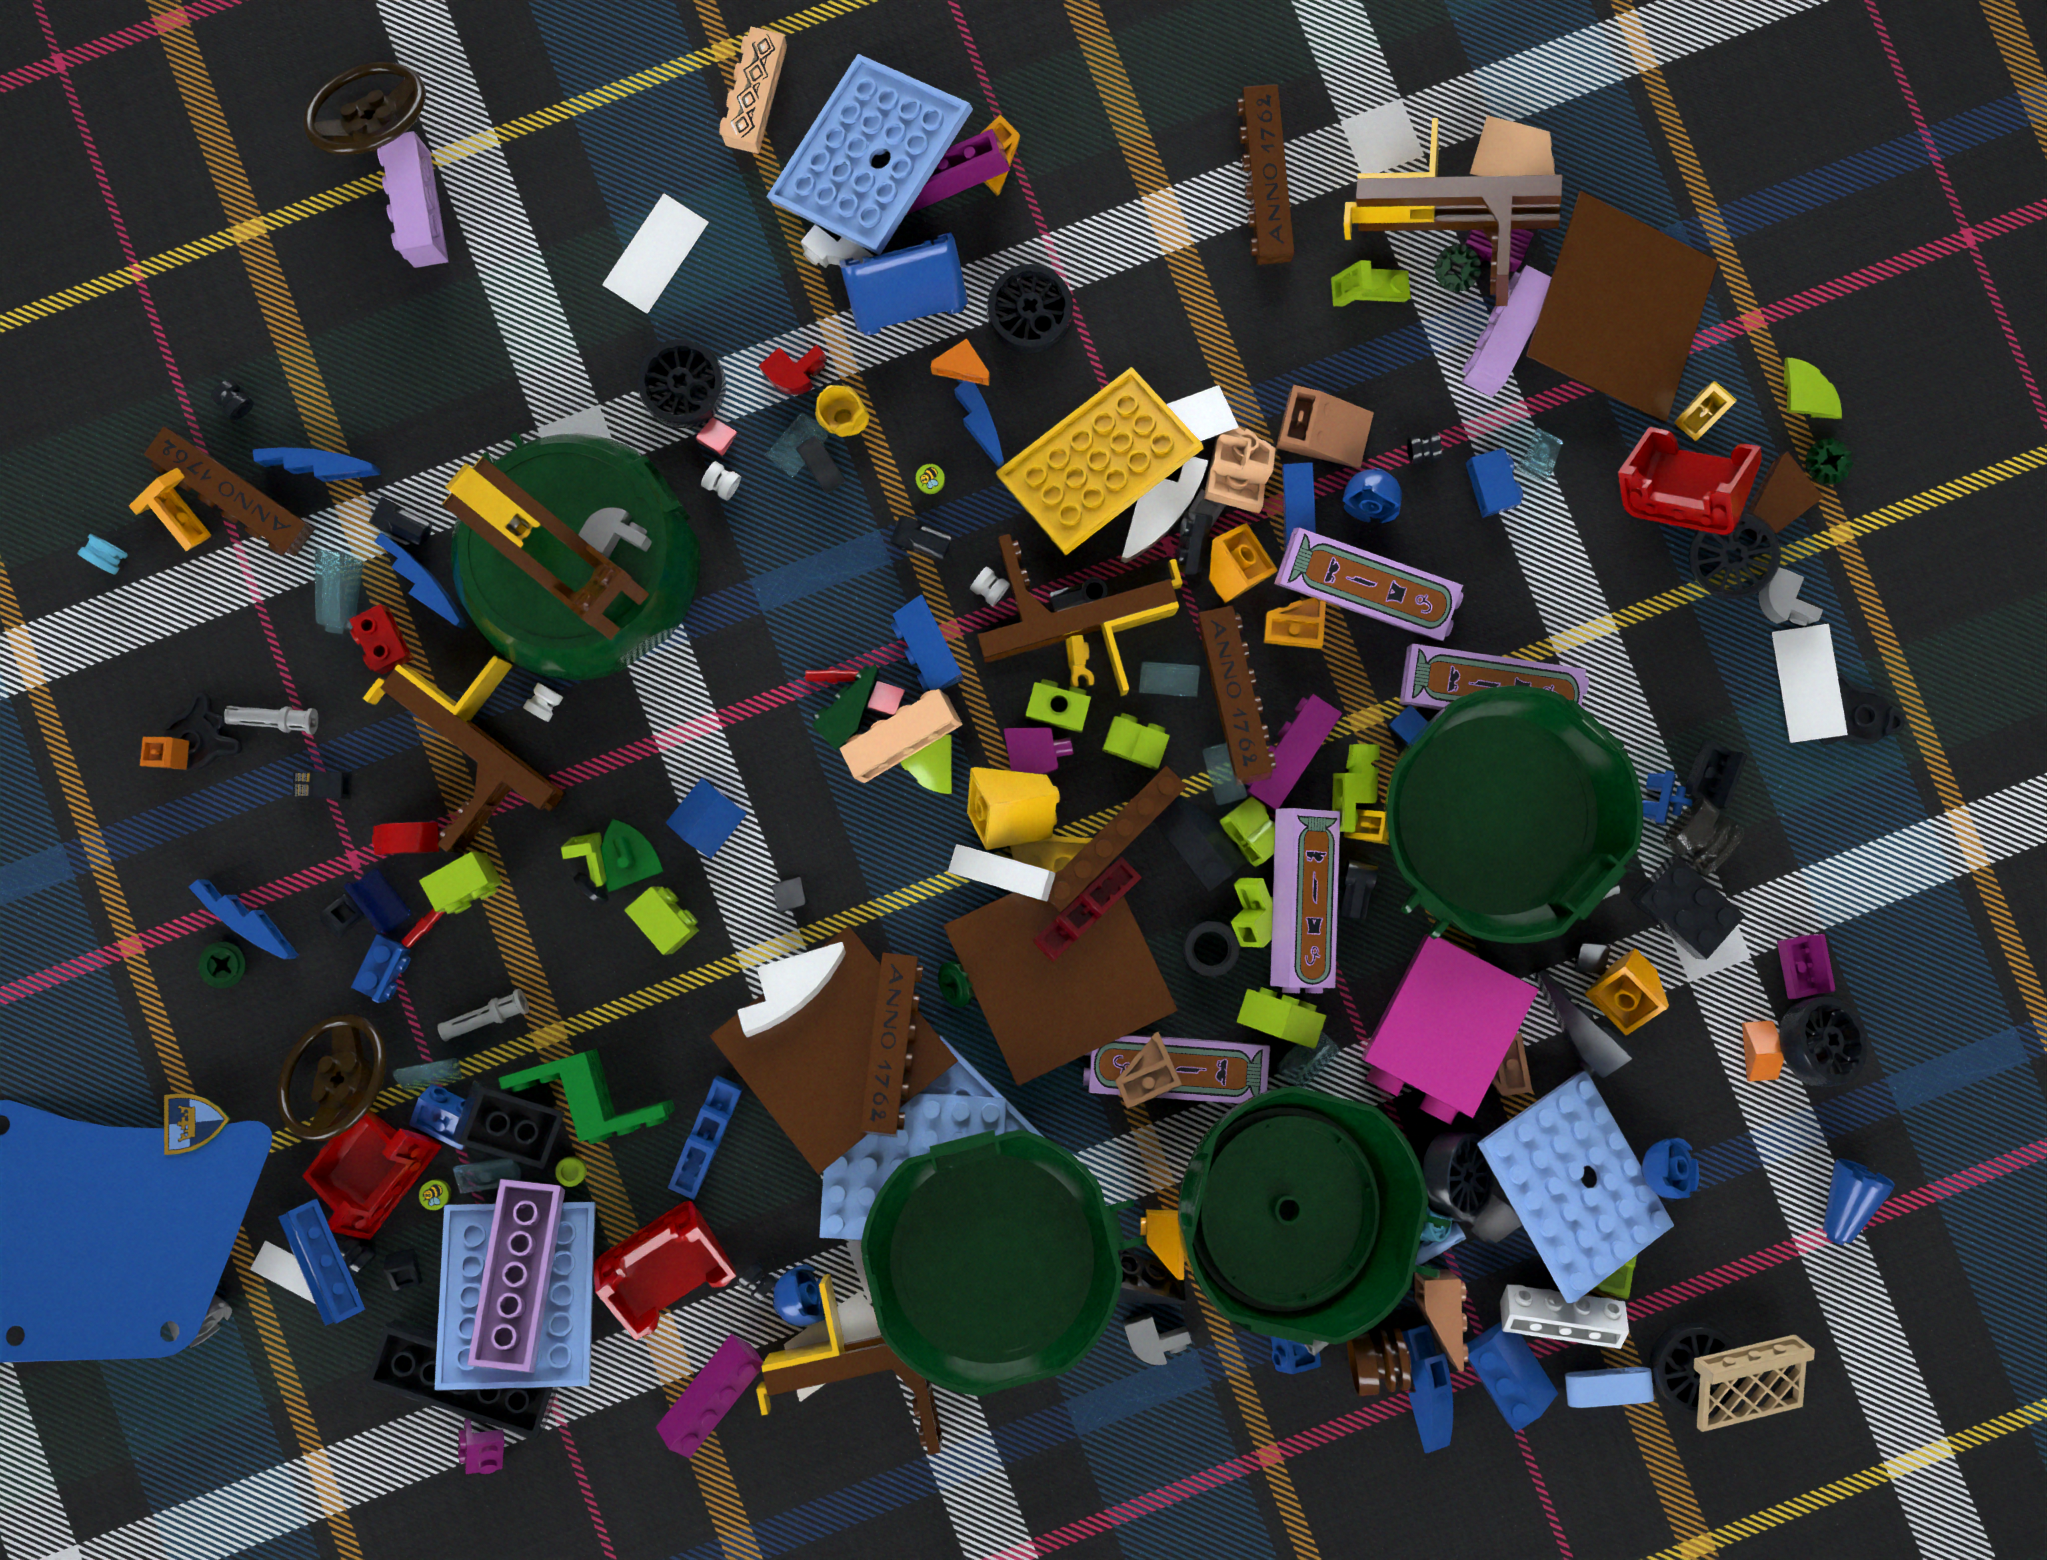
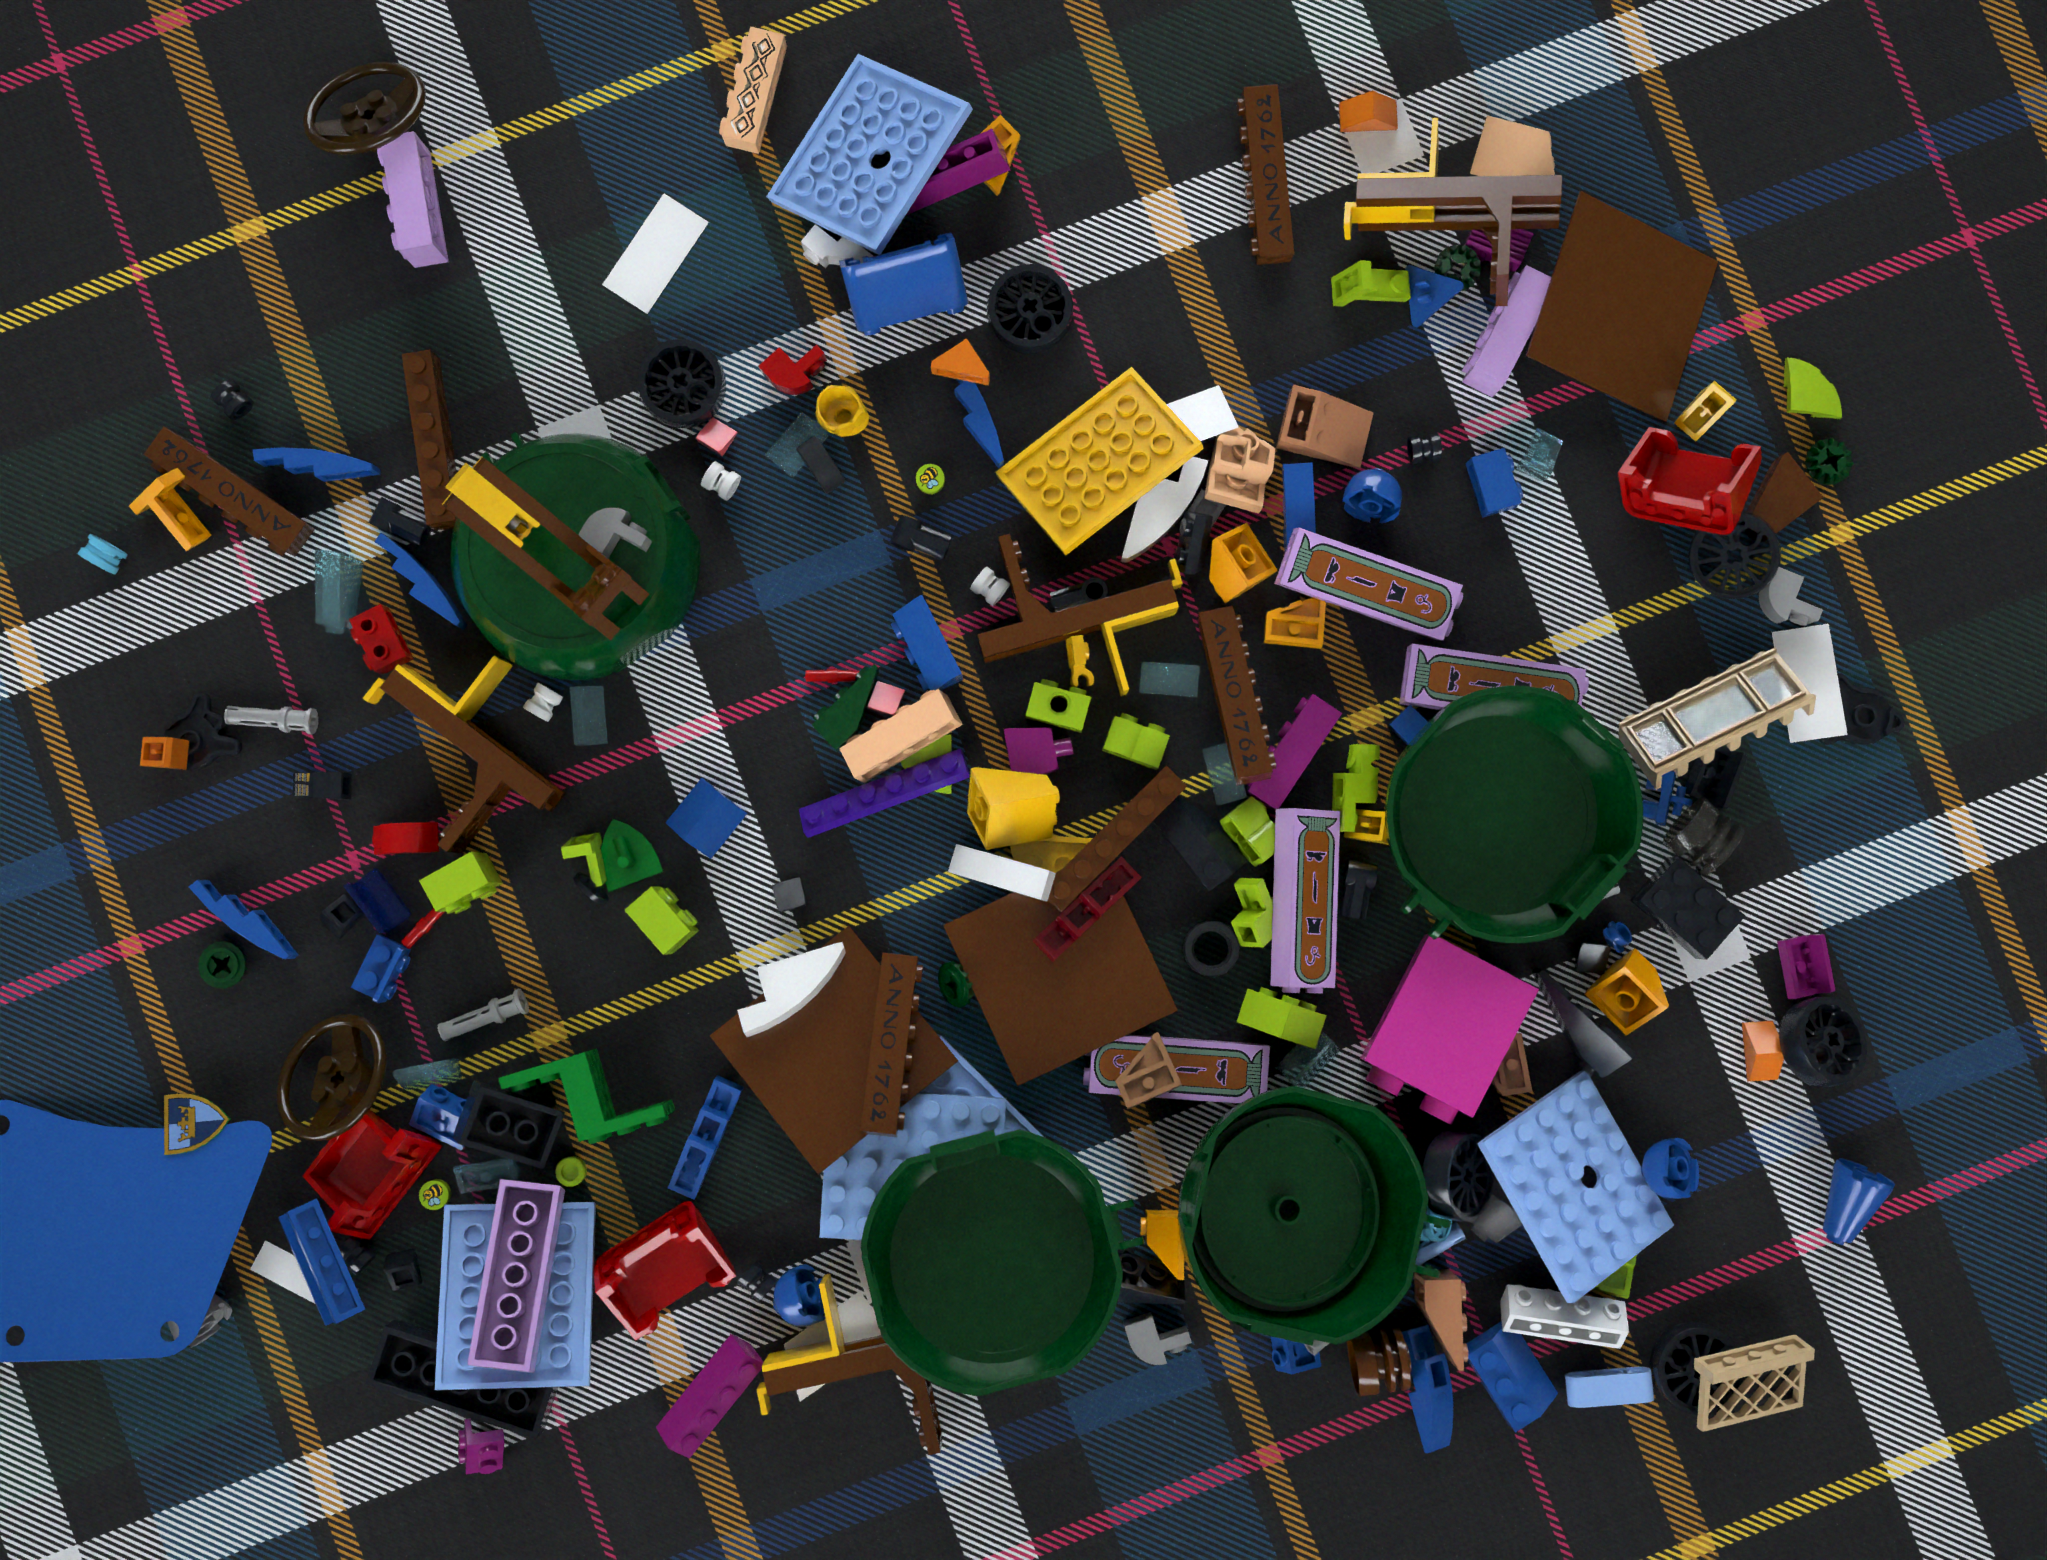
(430, 434): none -> reddish brown brick
(588, 715): none -> clear light blue slope
(884, 793): none -> dark purple plate
(1368, 113): none -> orange slope
(1429, 293): none -> blue piece
(1617, 936): none -> blue plate
(1714, 715): none -> tan window

